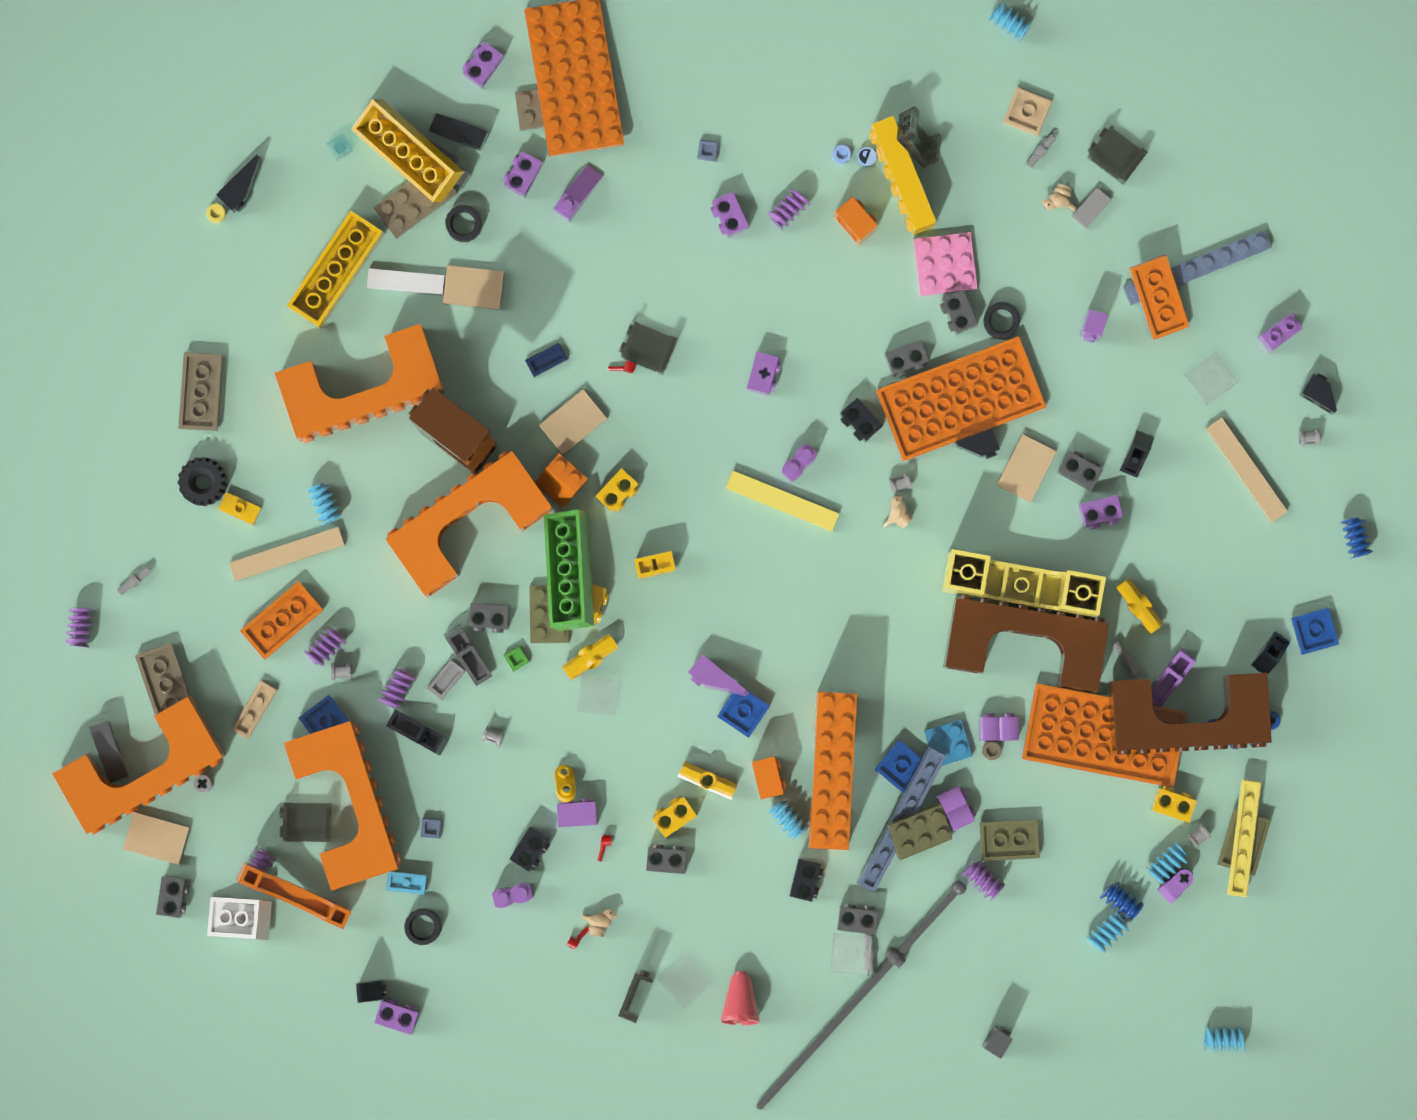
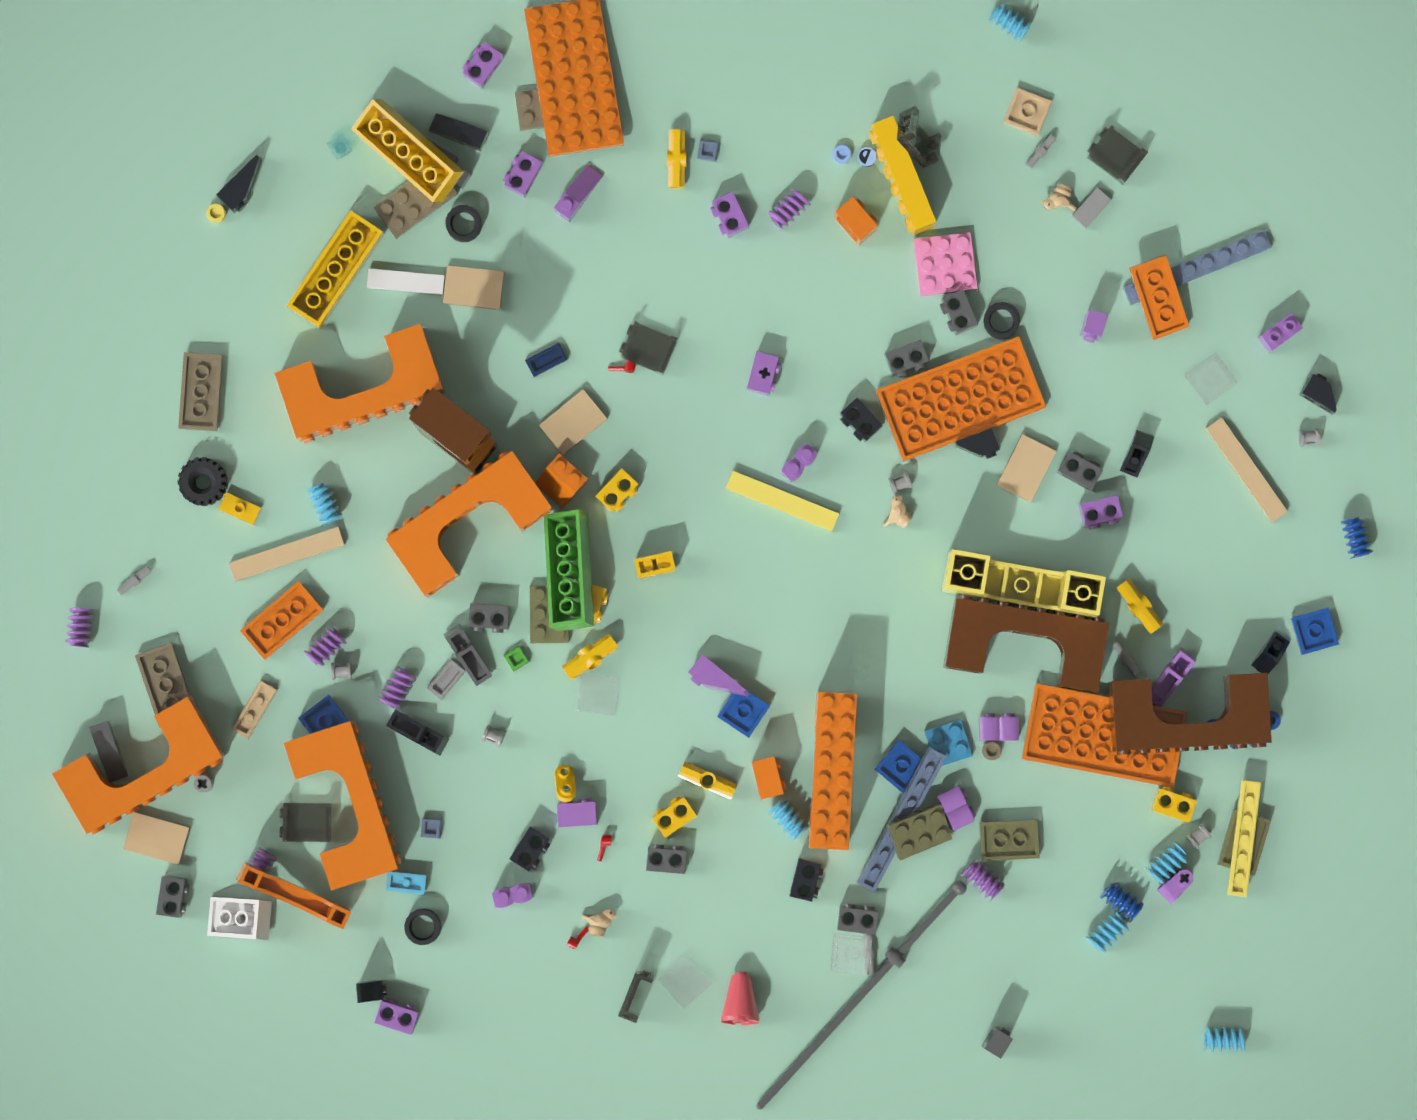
(676, 159): none -> yellow piece

